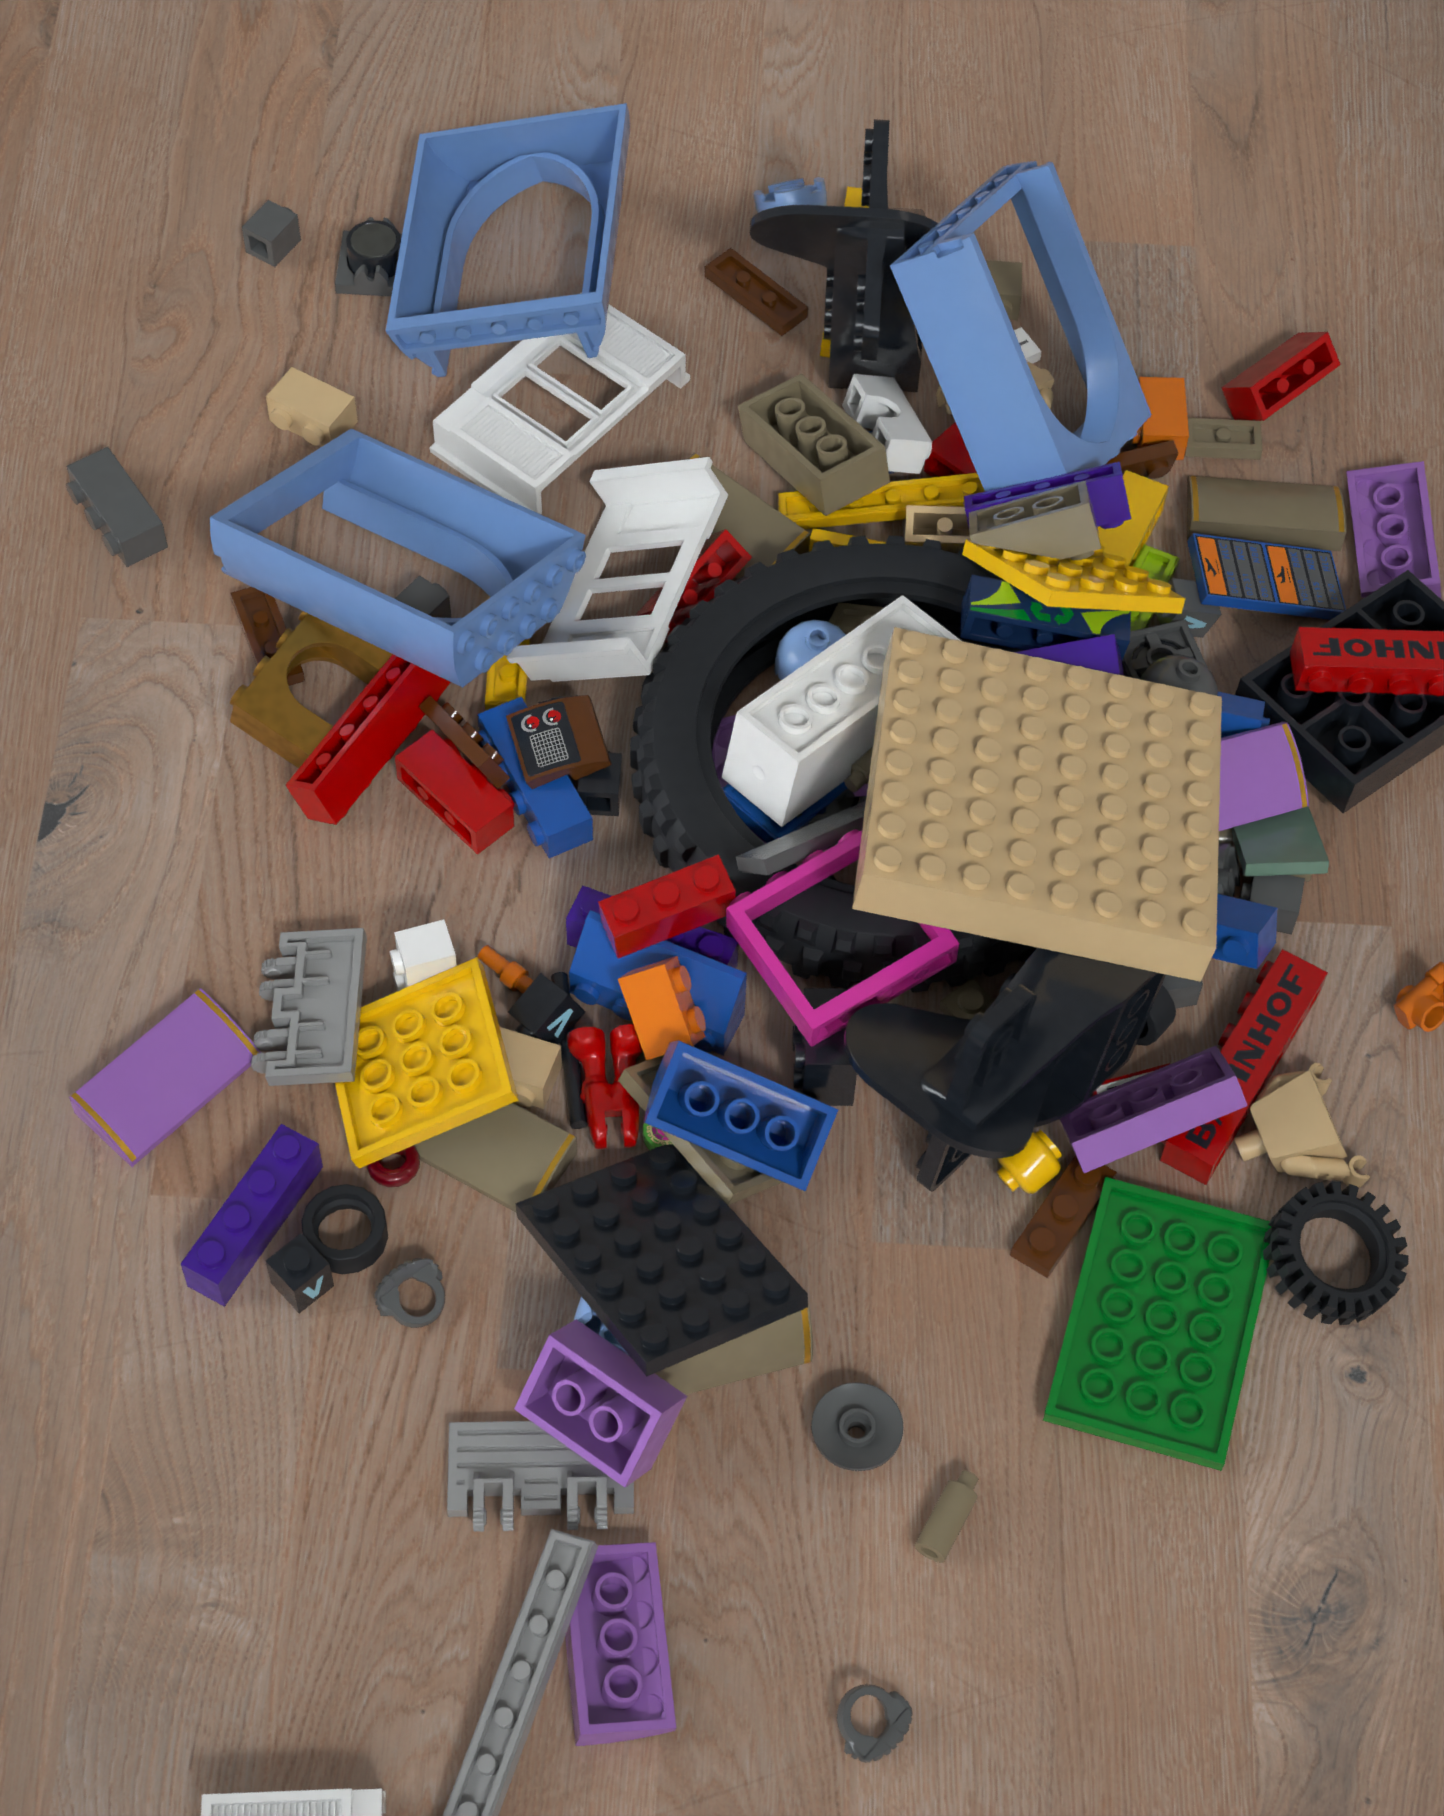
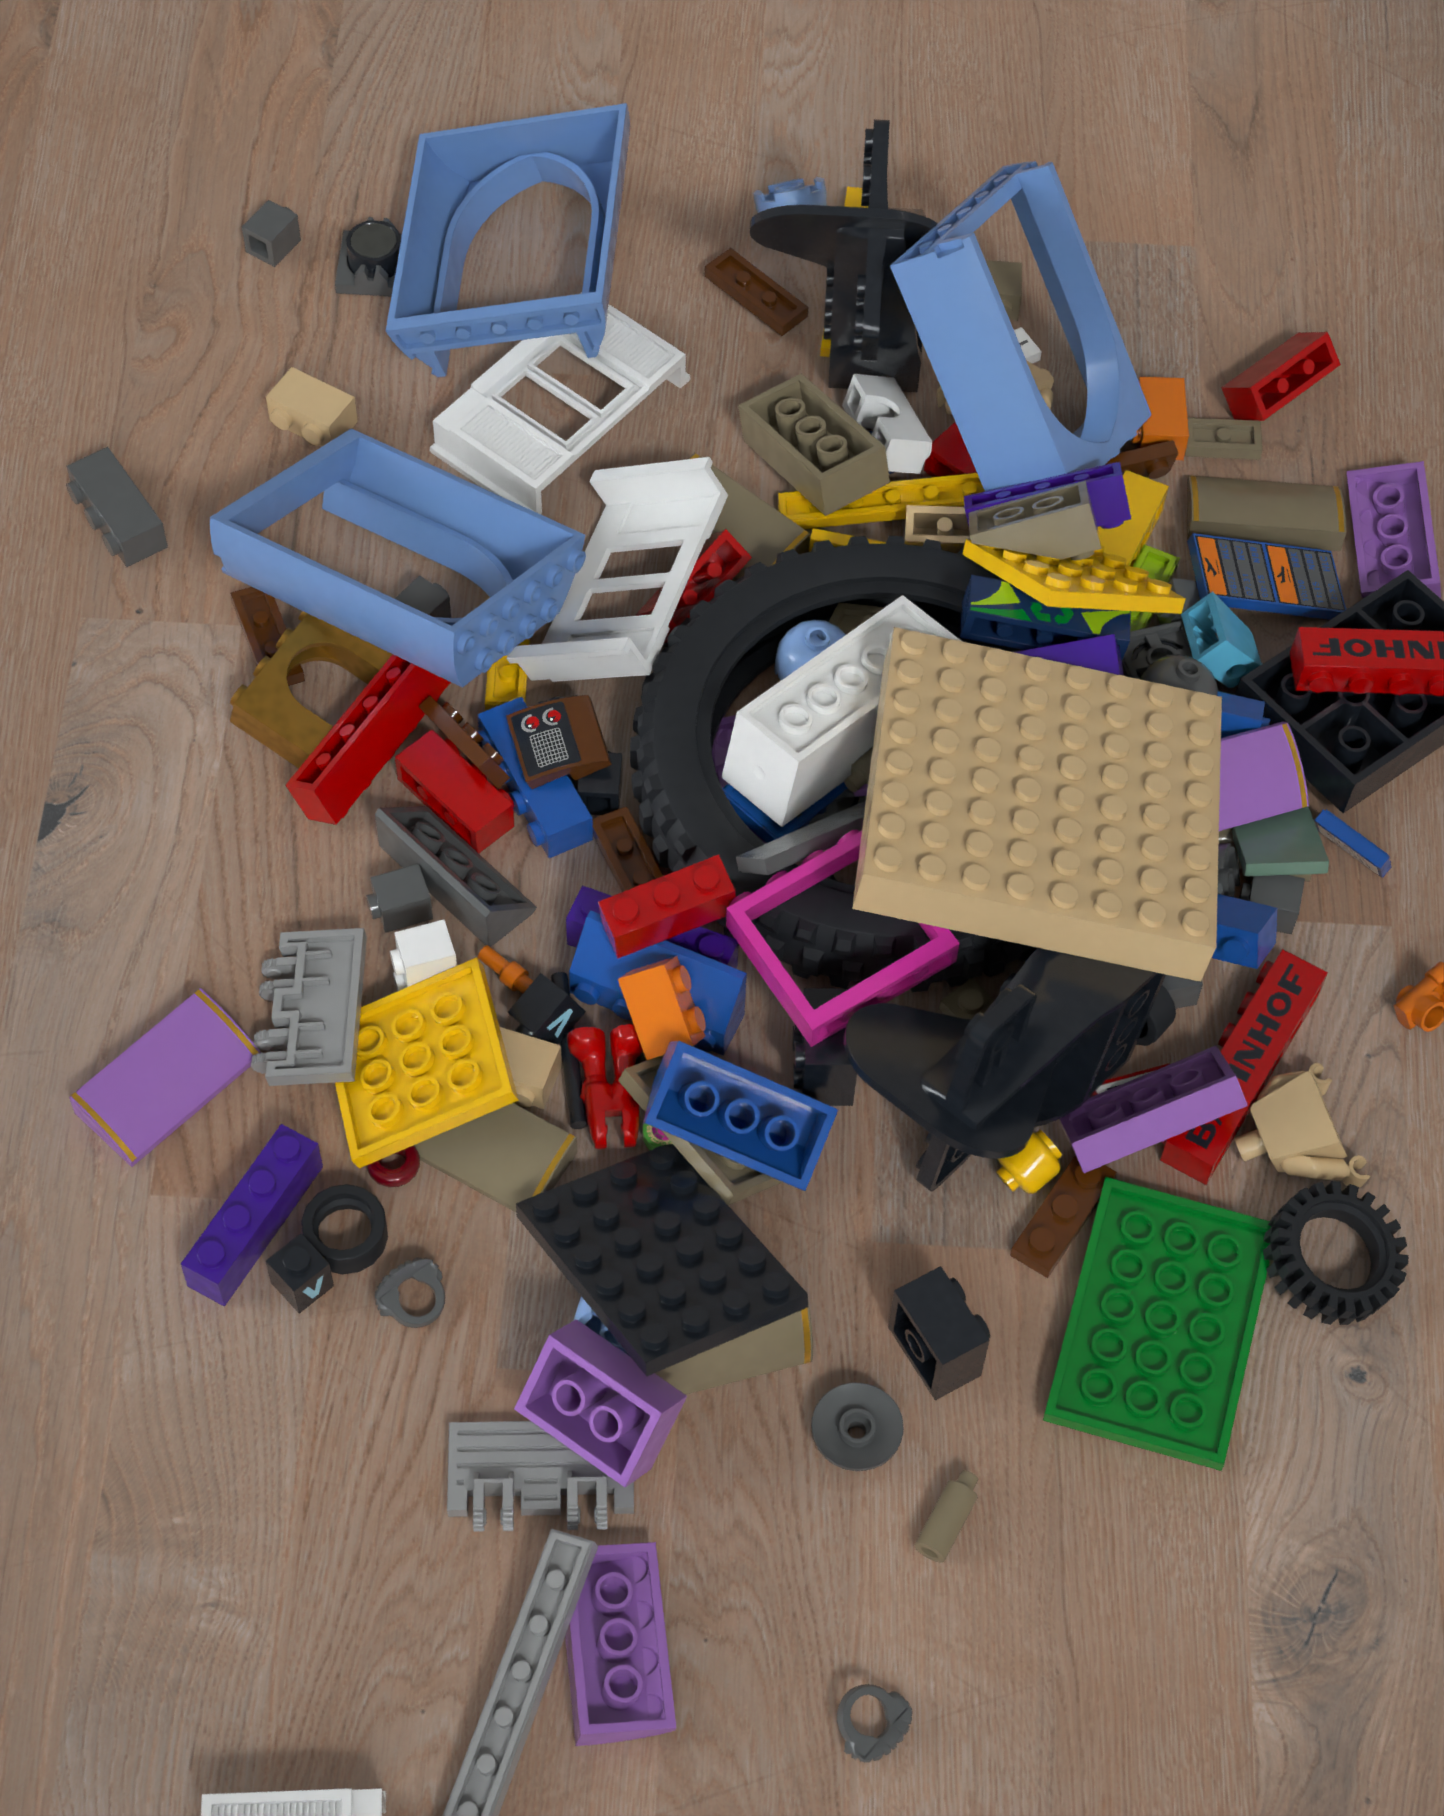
(400, 898): none -> dark grey brick
(453, 871): none -> dark grey slope
(625, 849): none -> reddish brown plate
(939, 1332): none -> black brick
(1229, 654): none -> medium azure torso
(1353, 843): none -> blue tile

